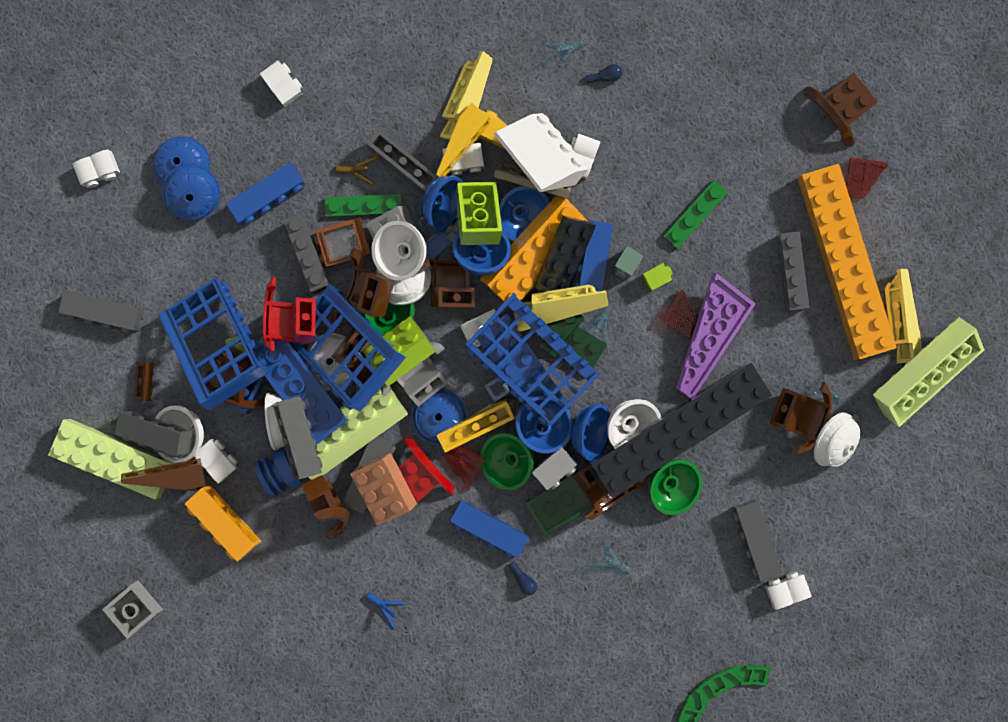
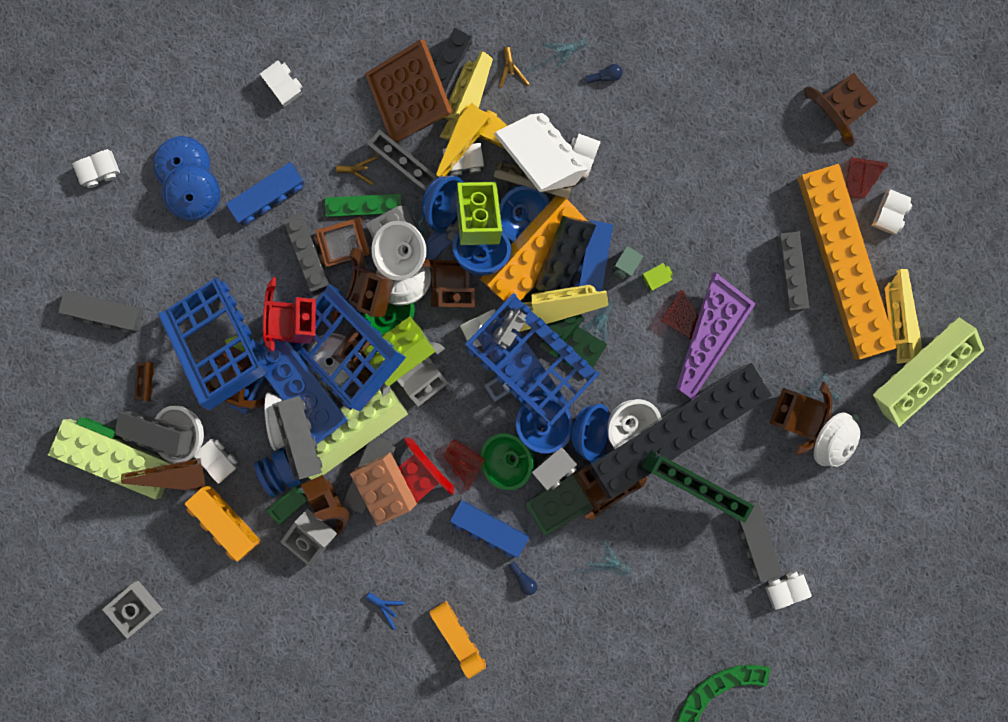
(97, 427): none -> green tile
(287, 505): none -> green tile
(308, 537): none -> light grey brick
(408, 92): none -> dark orange plate
(444, 402): blue hat -> none
(452, 55): none -> black arch
(458, 640): none -> light orange beam
(476, 425): yellow slope -> none
(503, 334): none -> light grey hinge
(511, 66): none -> pearl gold plant
(682, 489): green hat -> none
(695, 214): green plate -> none
(697, 486): none -> dark green brick
(891, 212): none -> white brick

